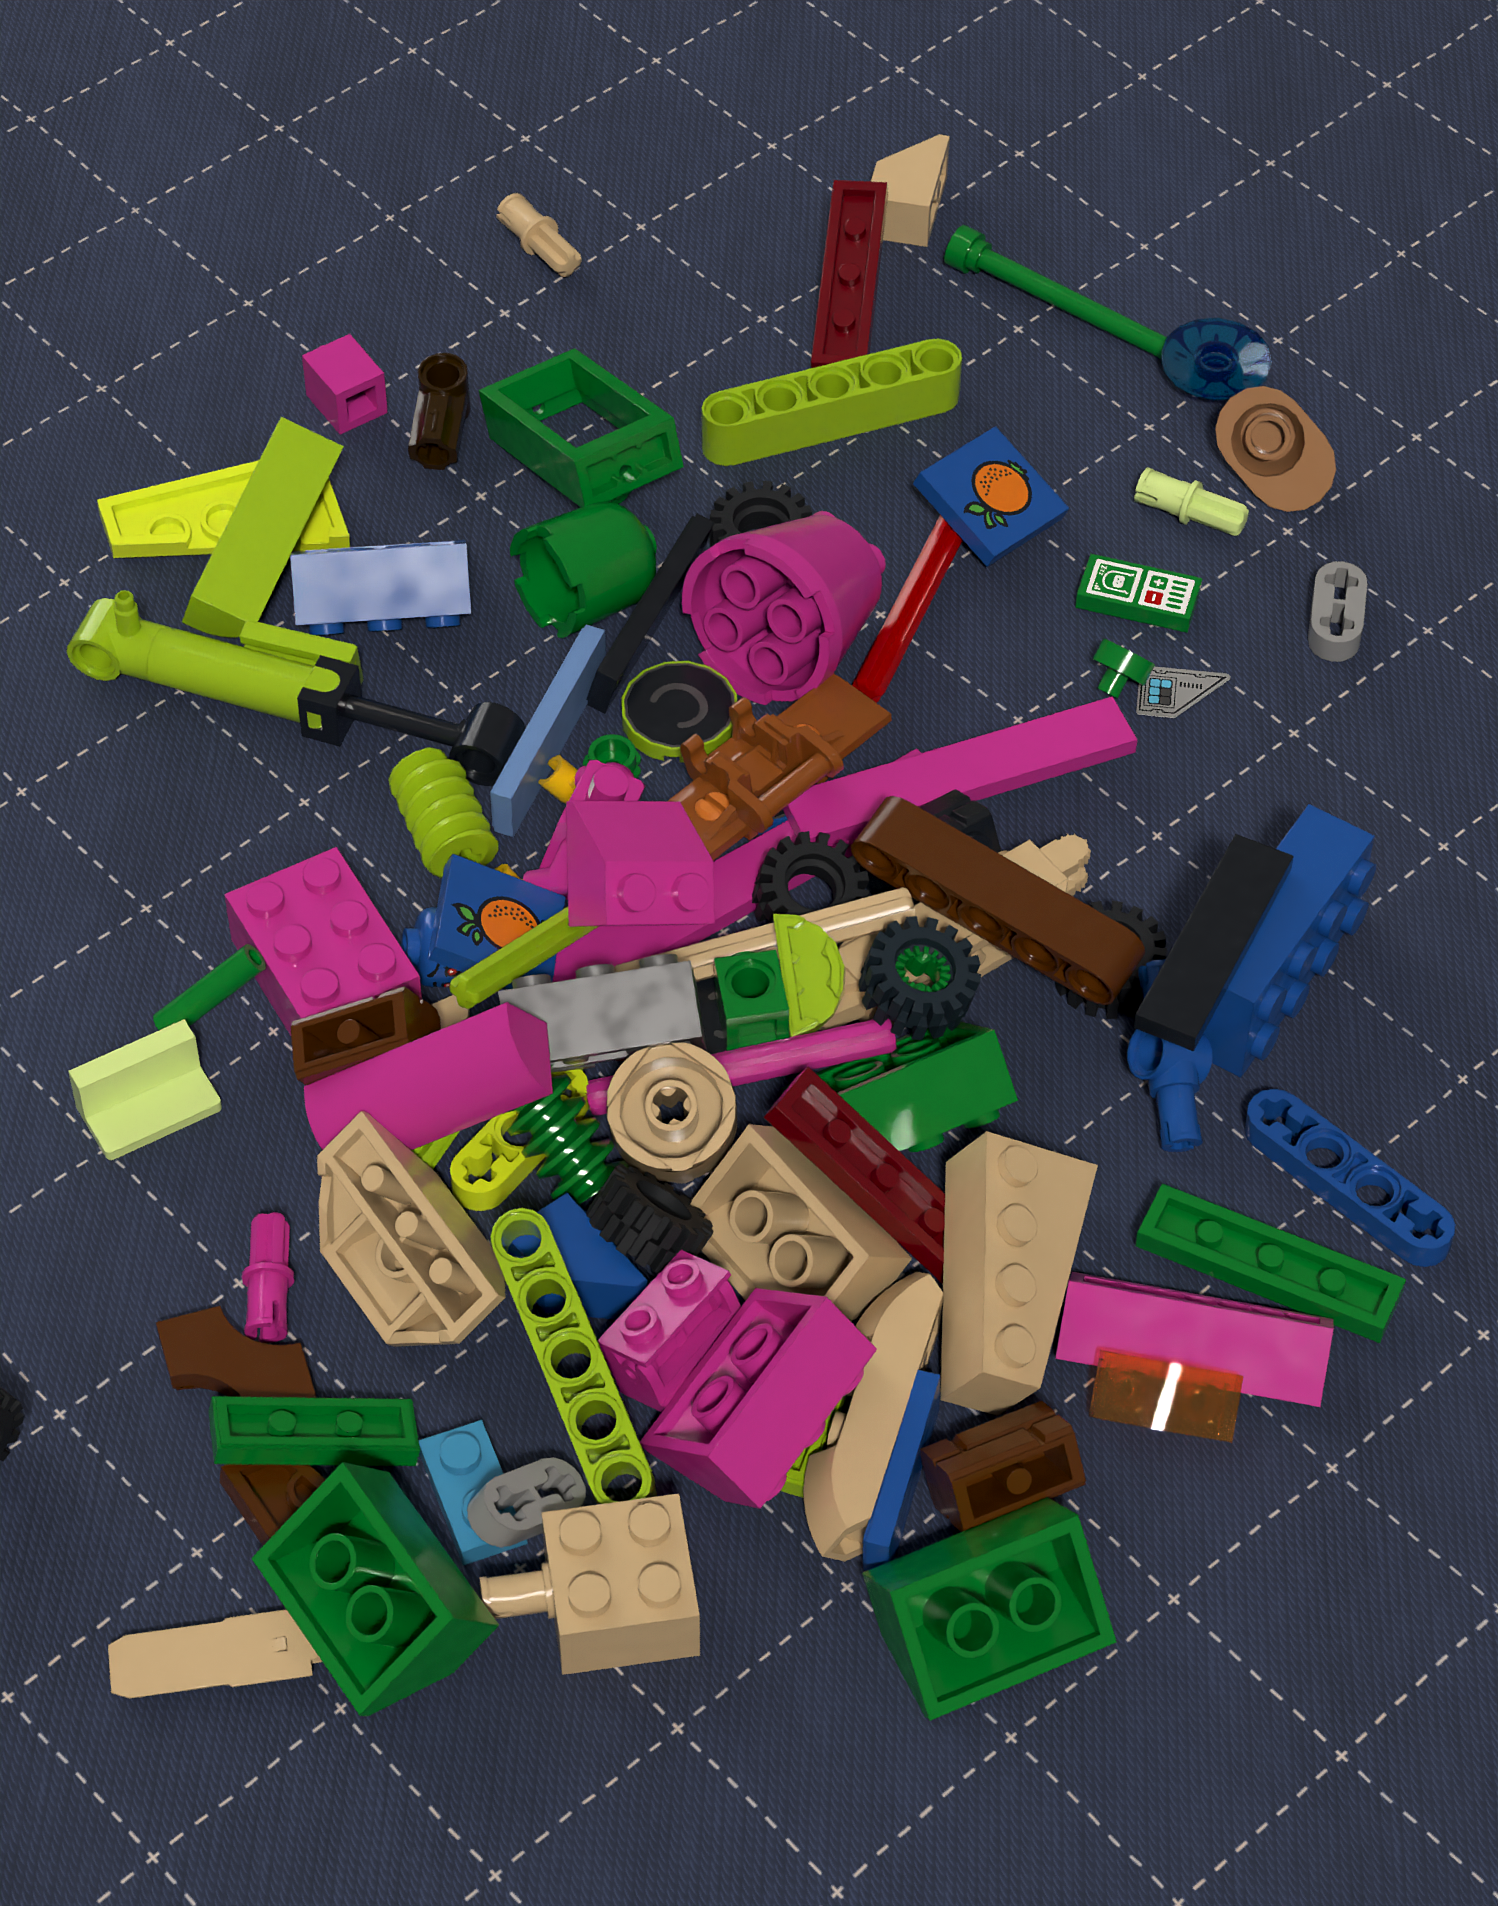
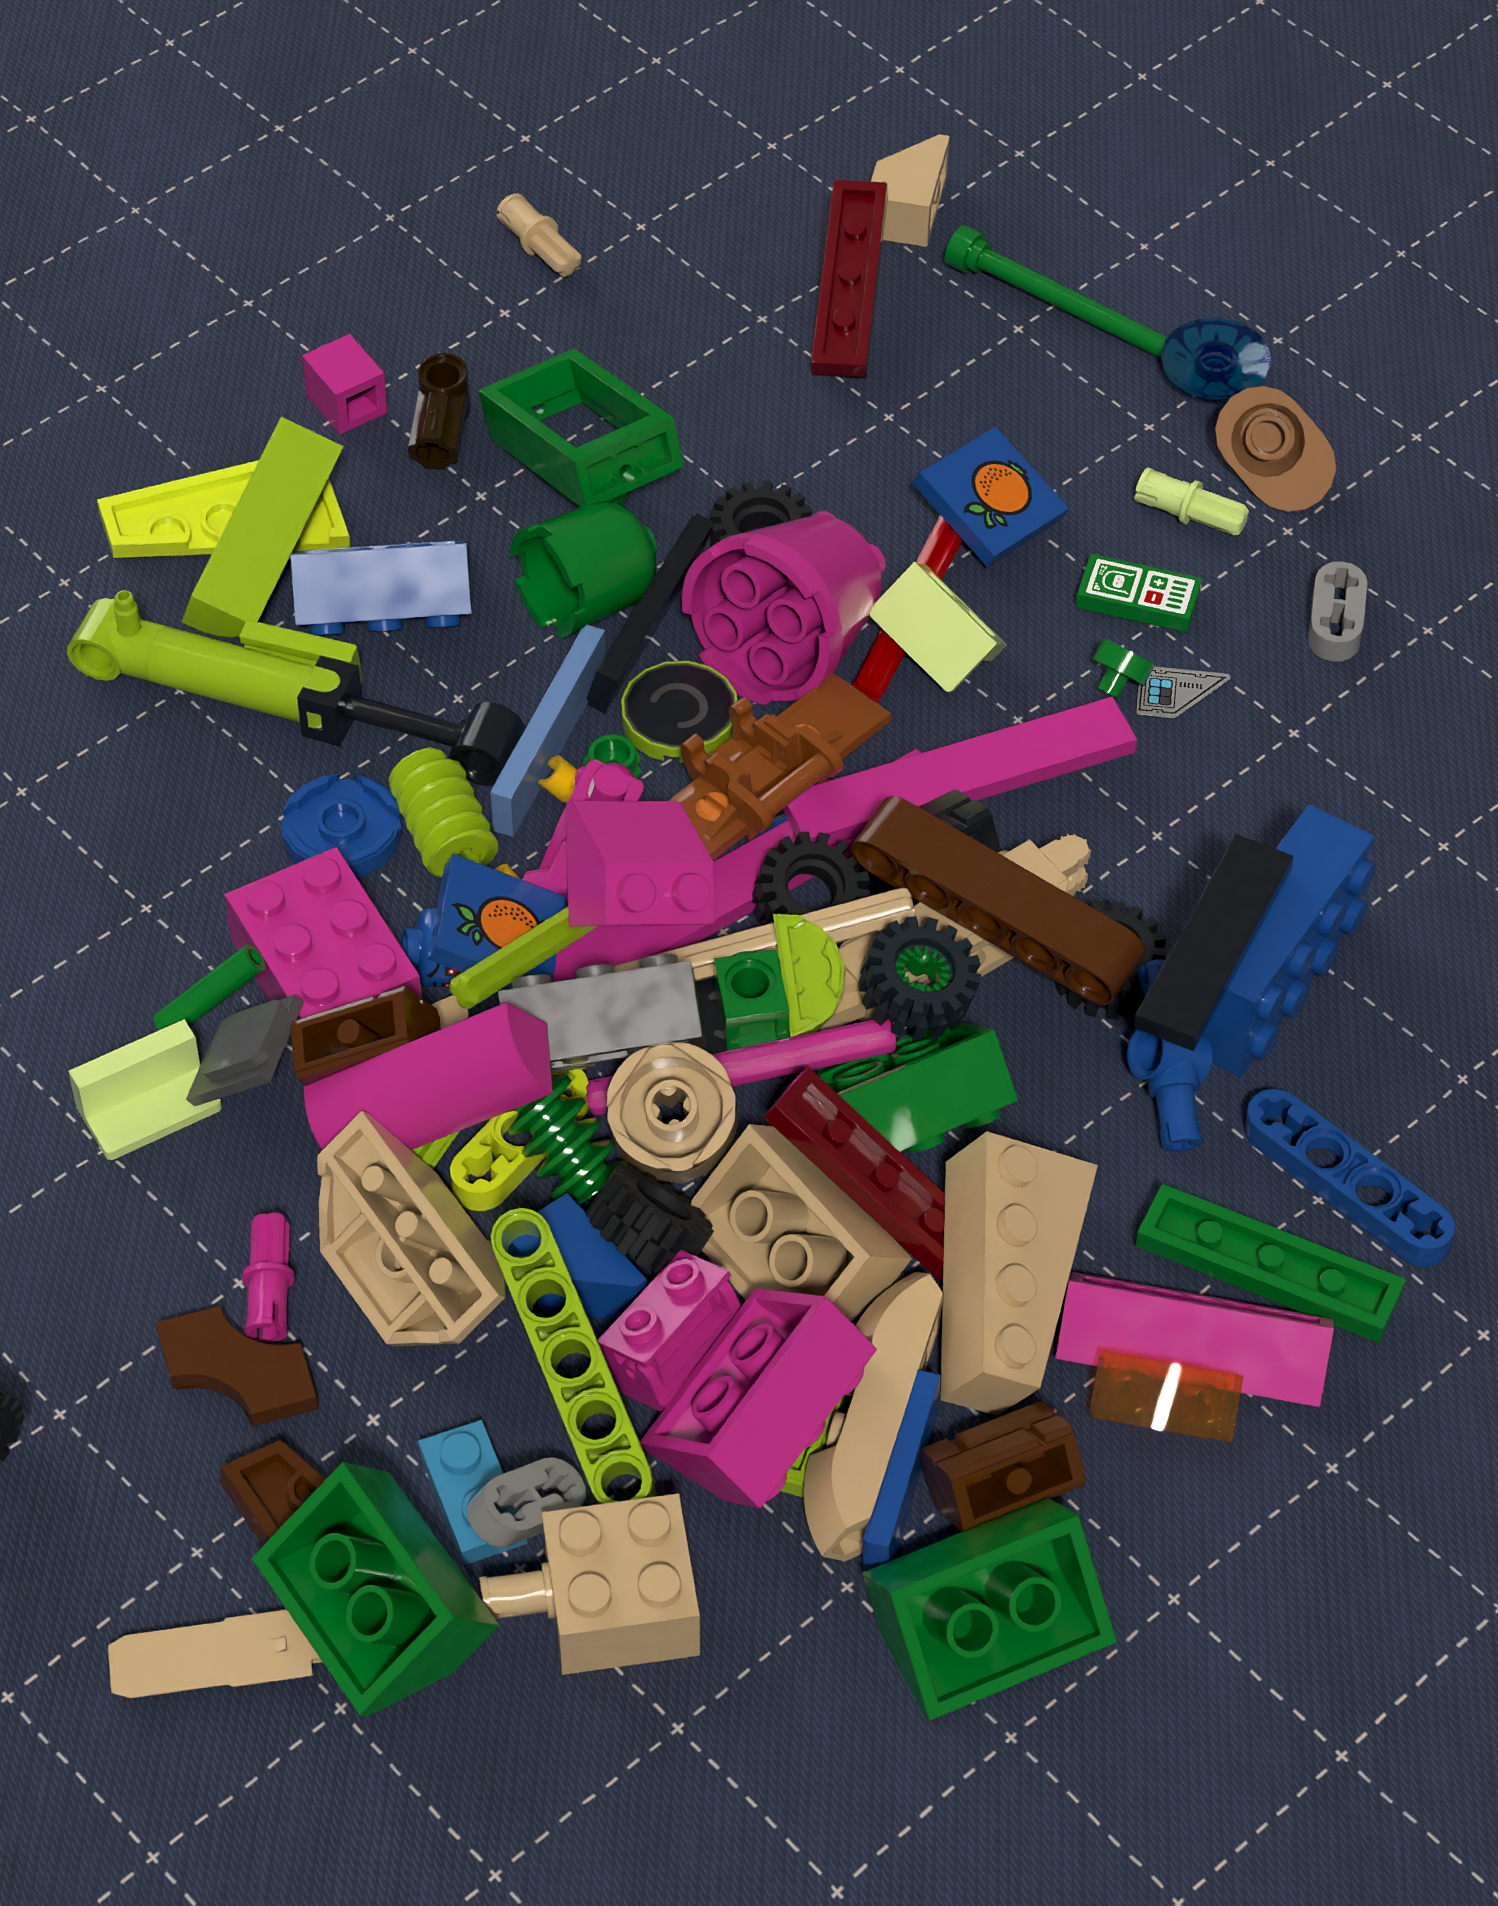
(244, 1050): none -> dark grey piece
(313, 1431): green tile -> none
(344, 814): none -> blue tile
(831, 402): lime beam -> none
(935, 626): none -> yellowish green panel

